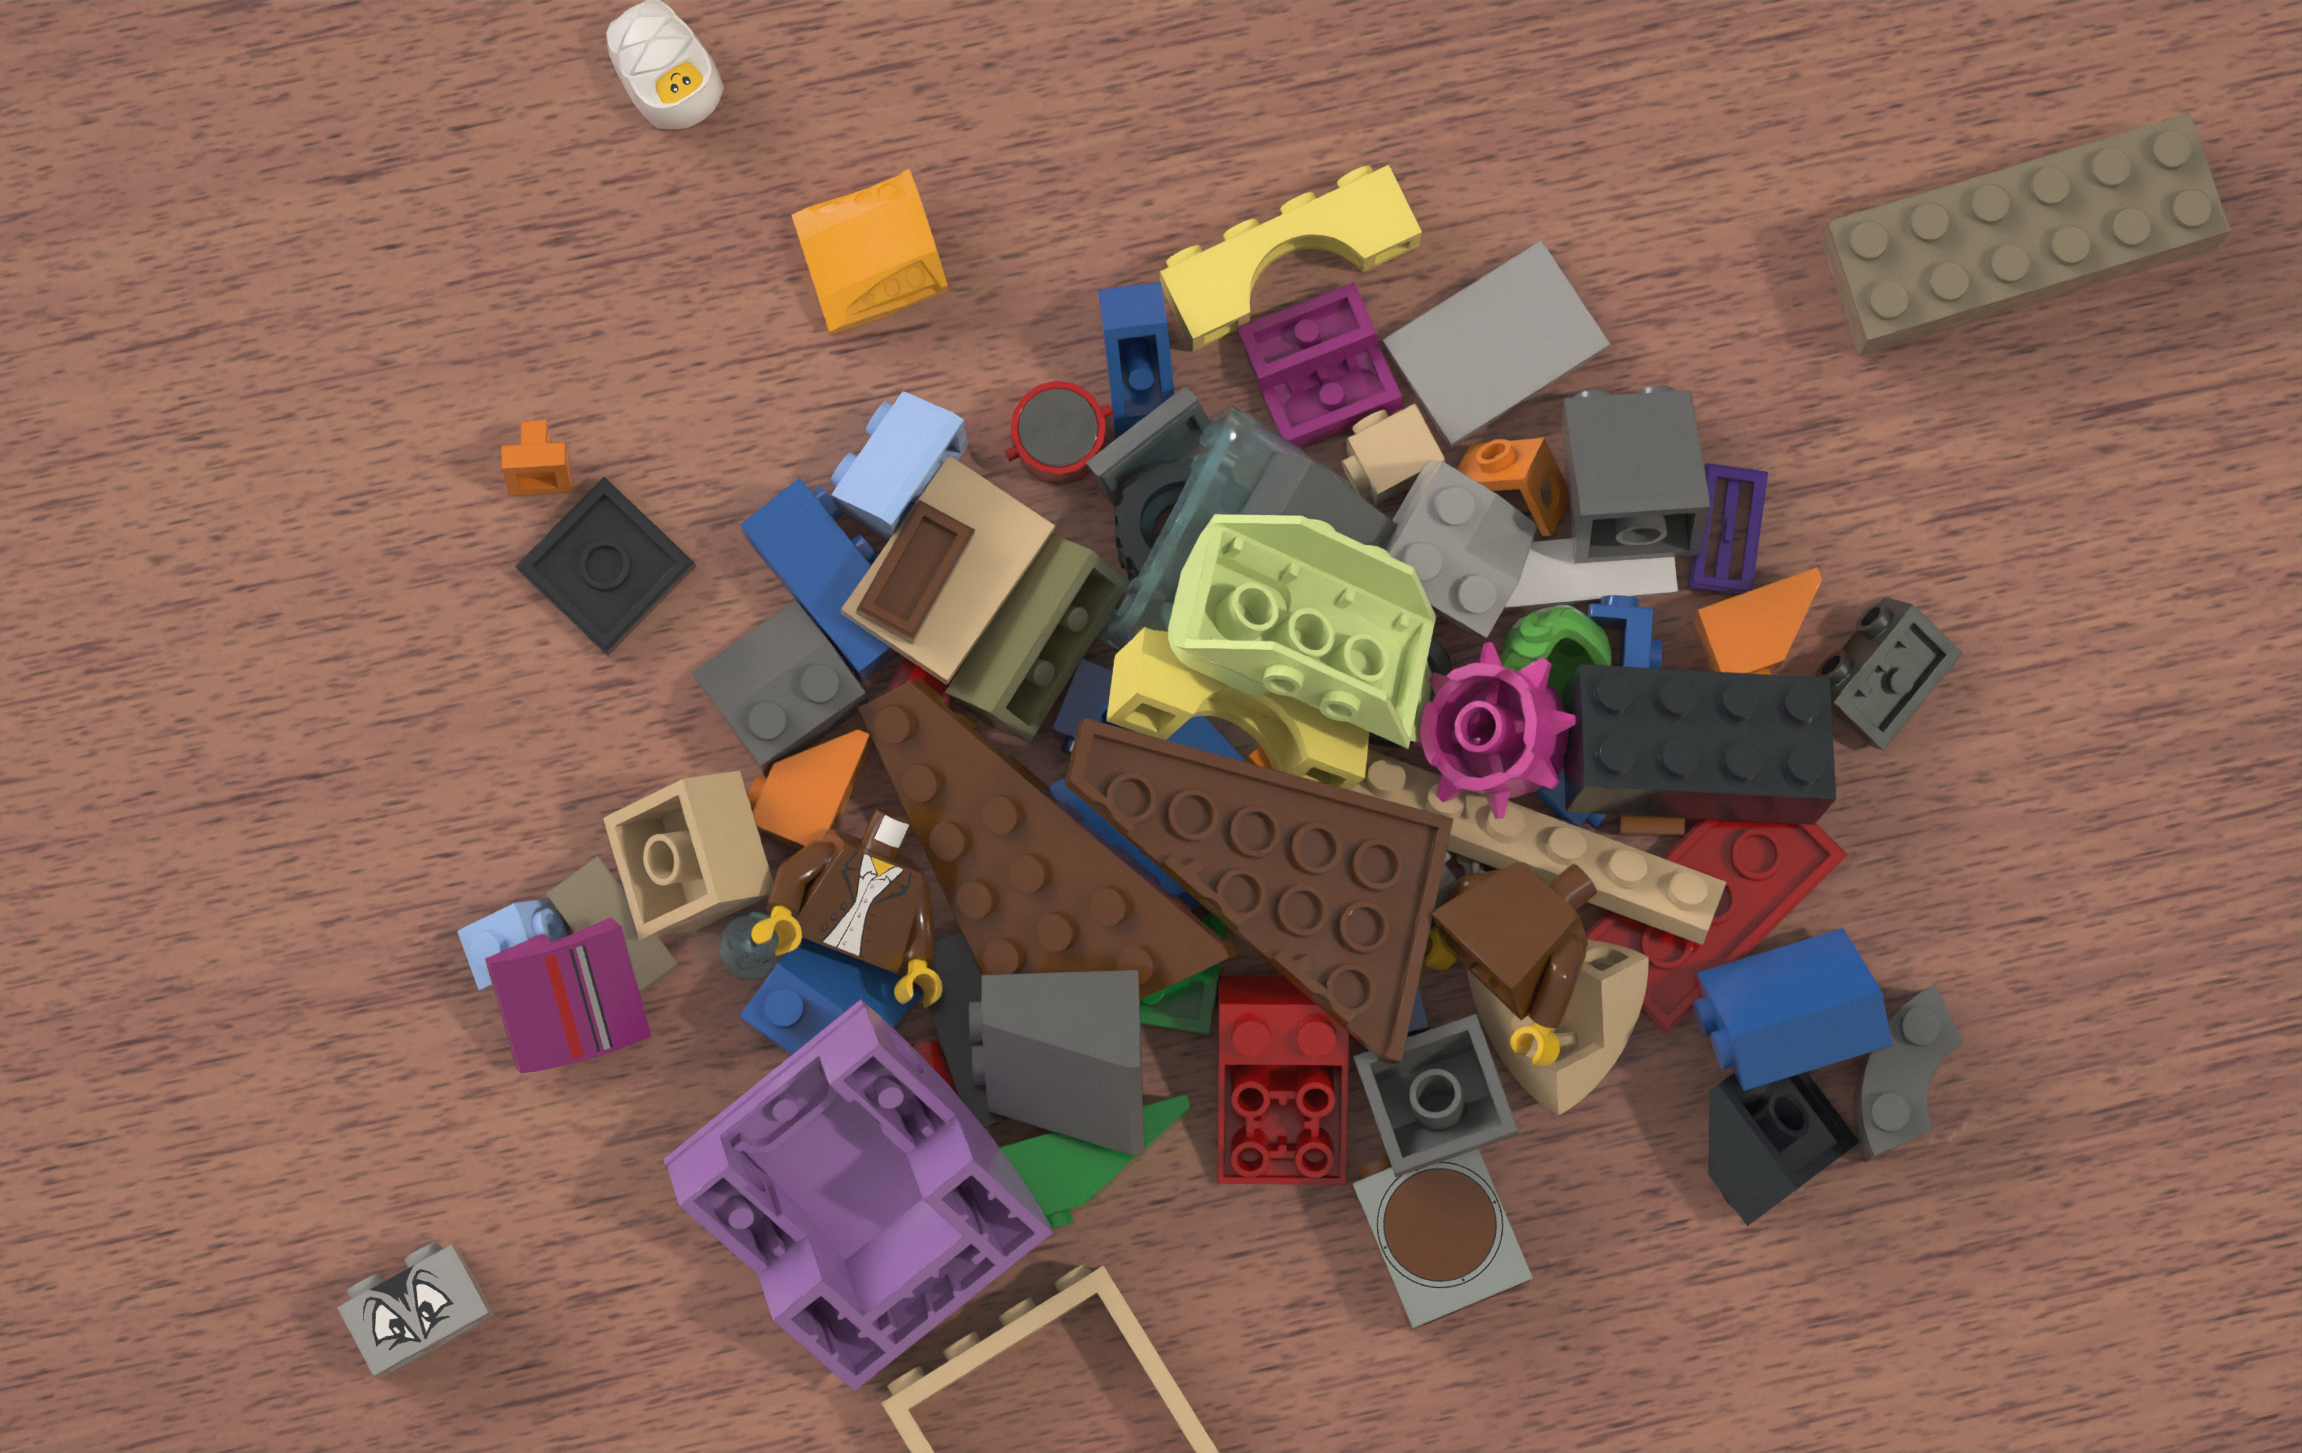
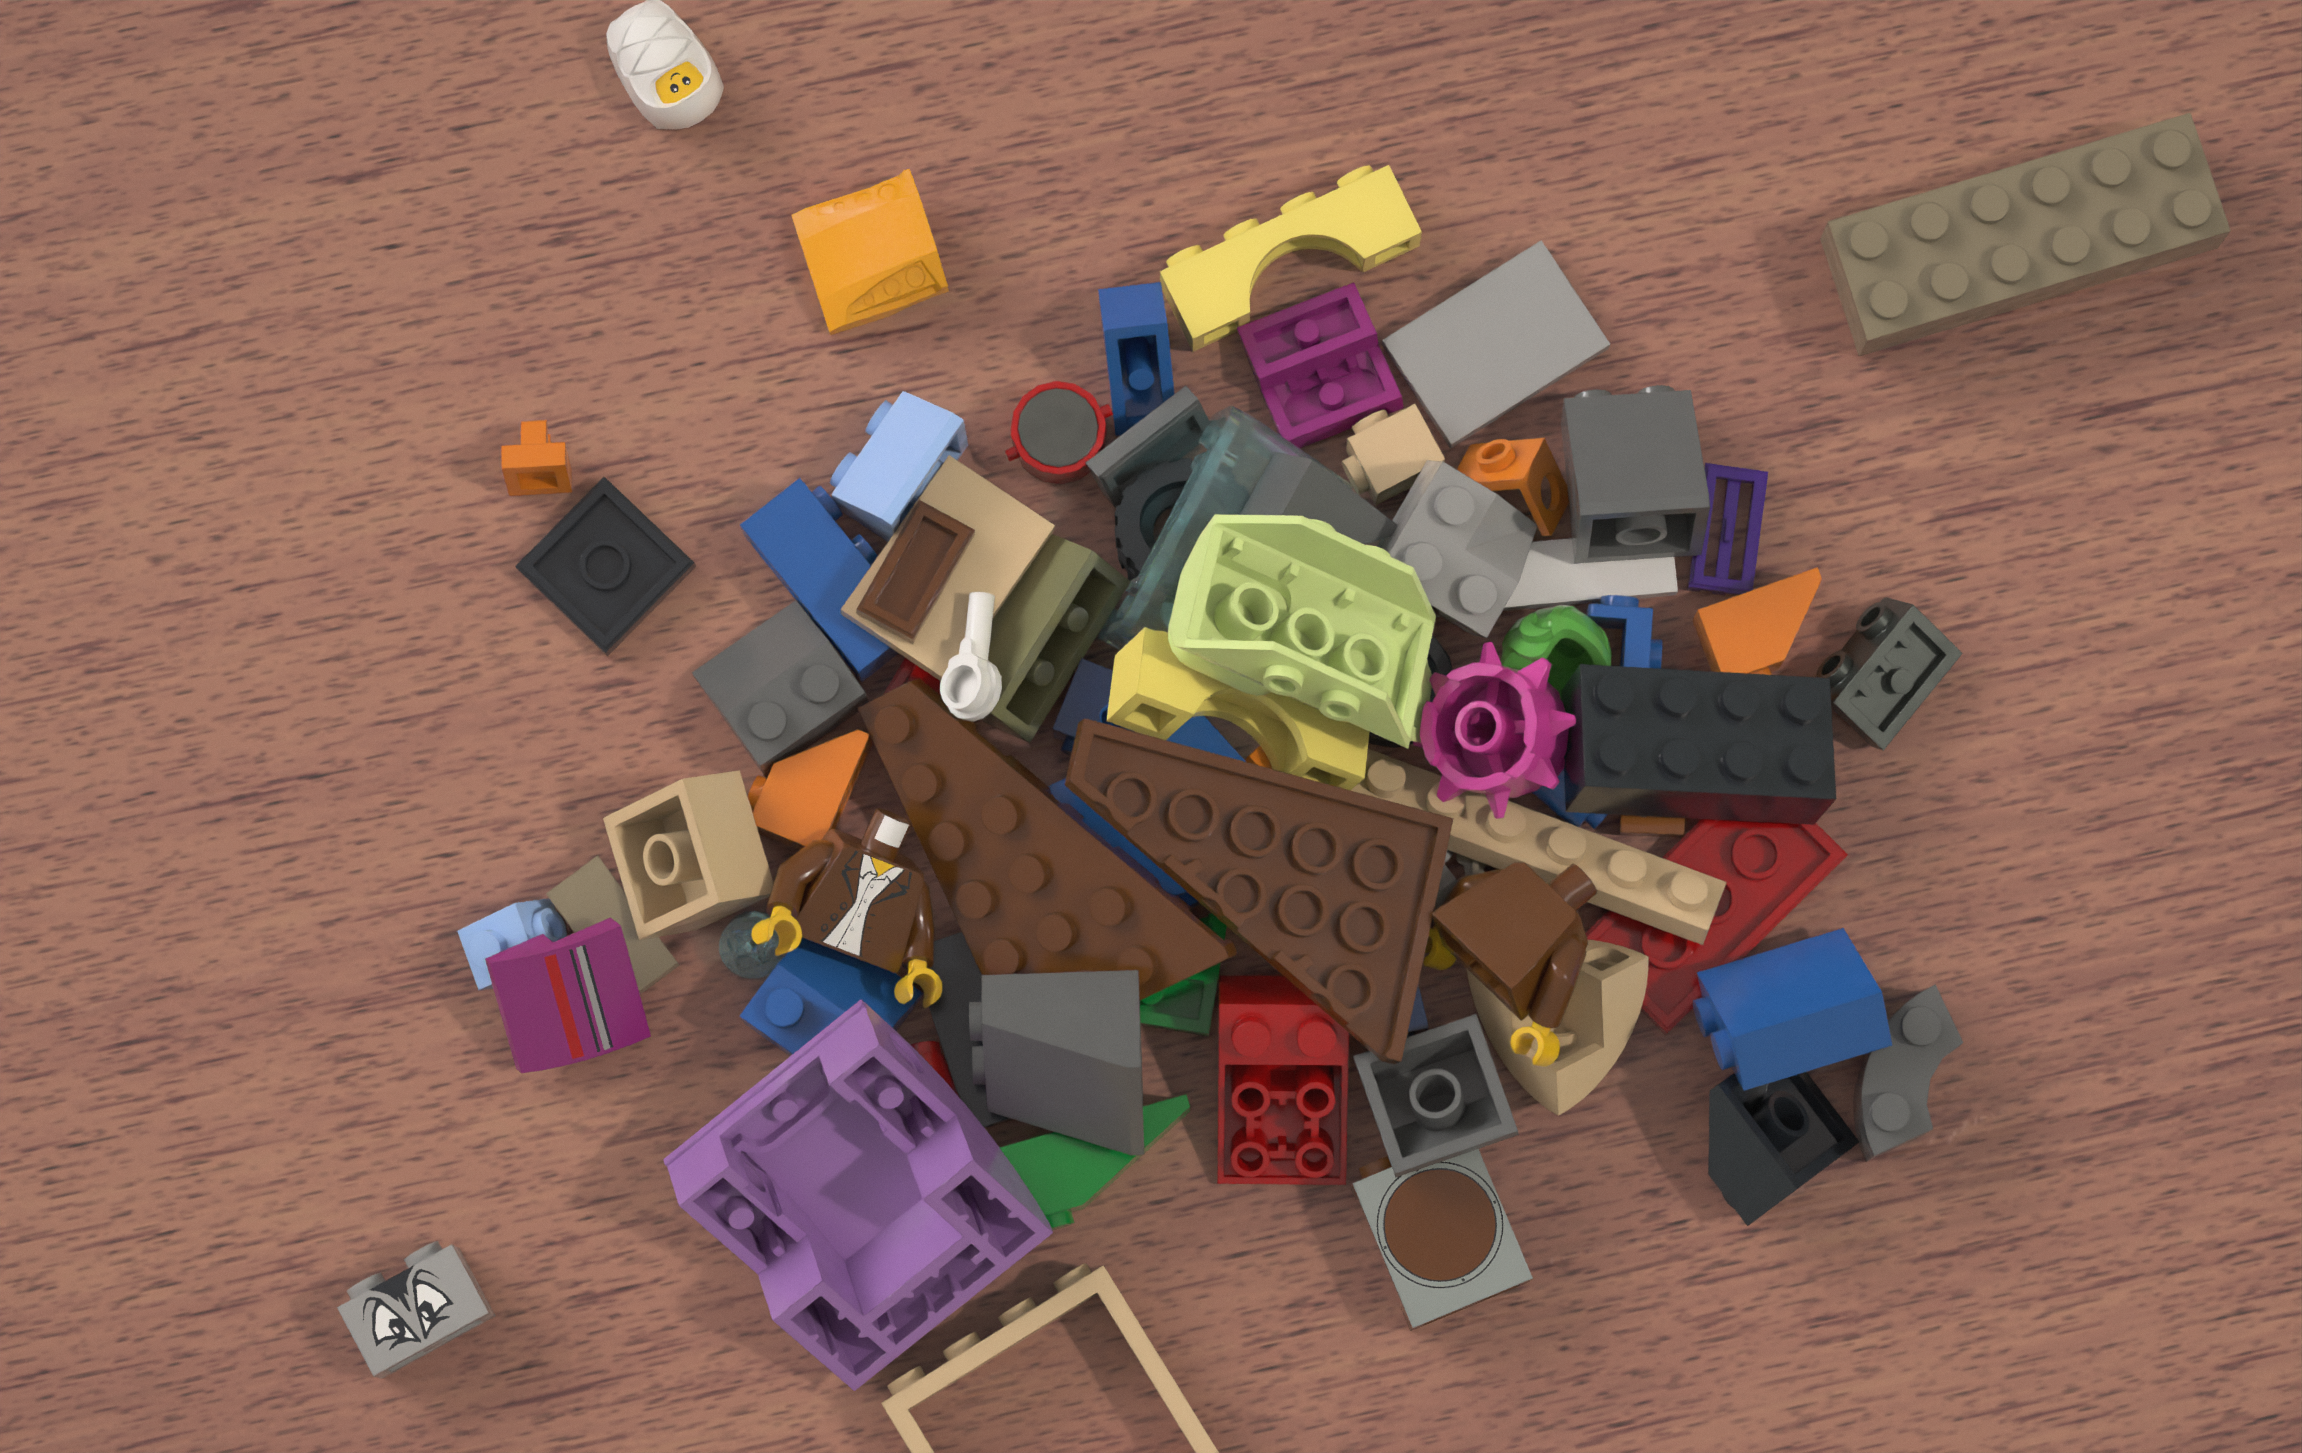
(971, 681): none -> white plate

